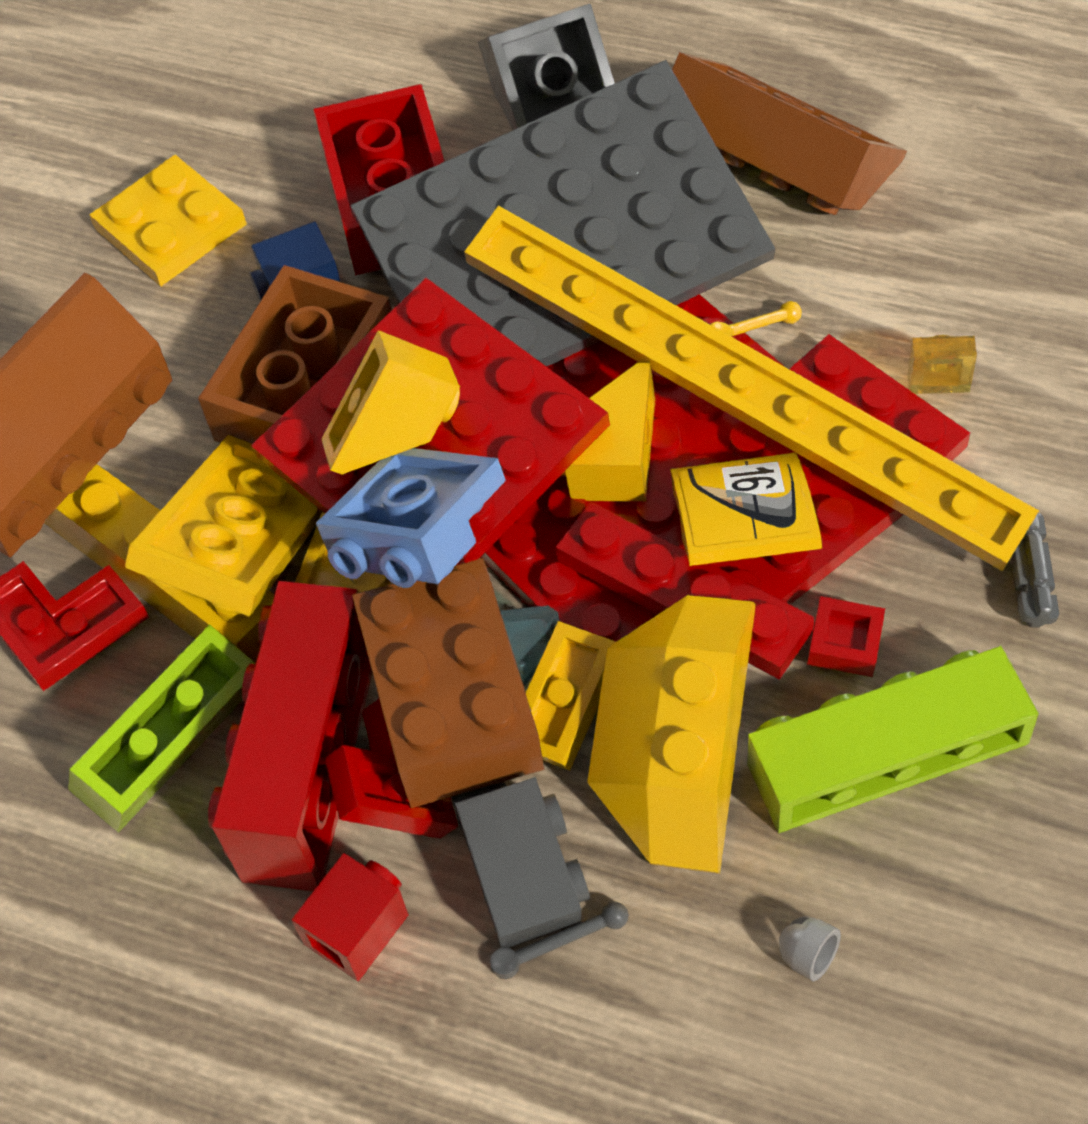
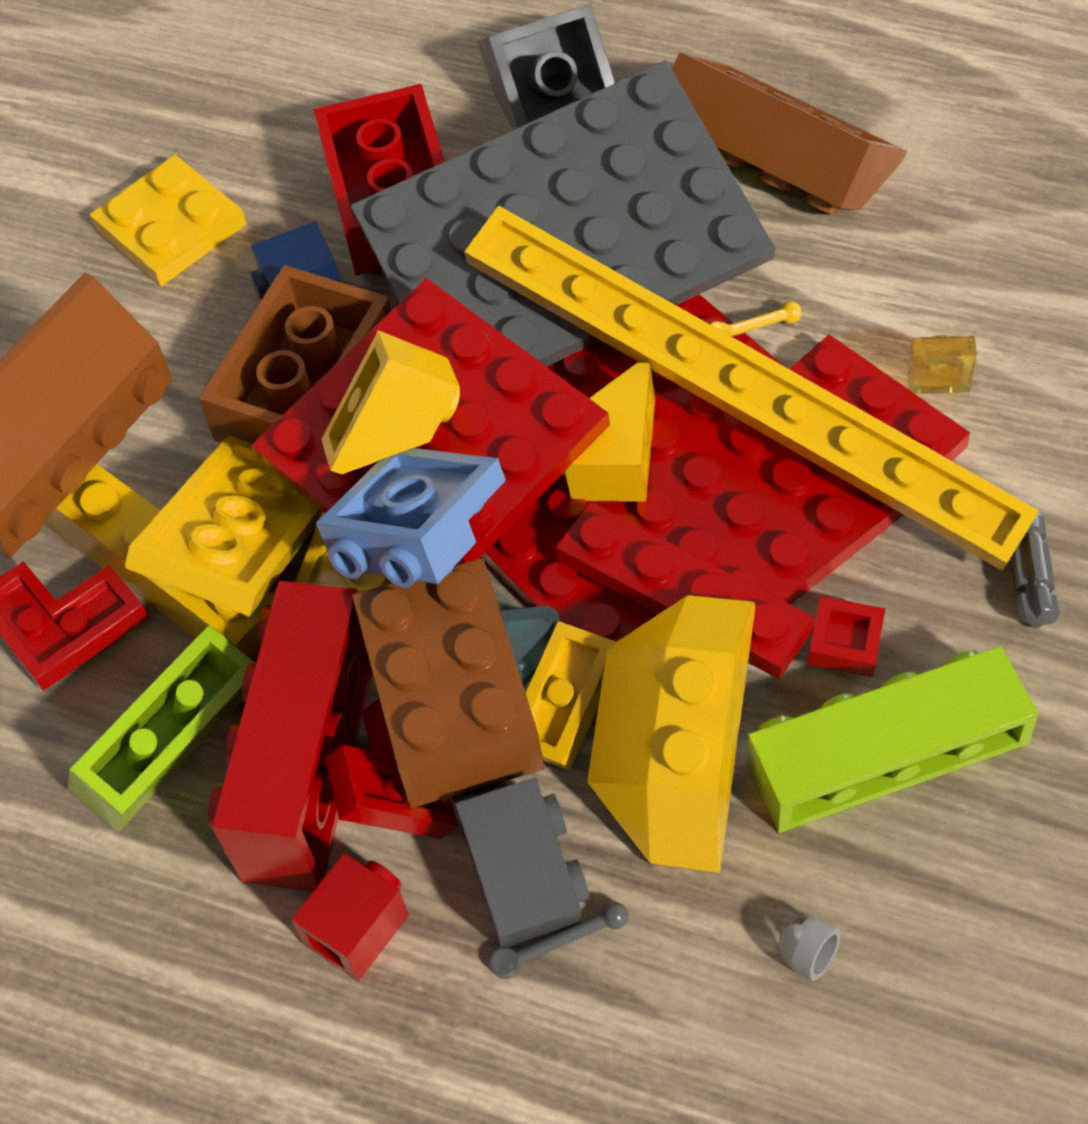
(745, 509): yellow slope -> none

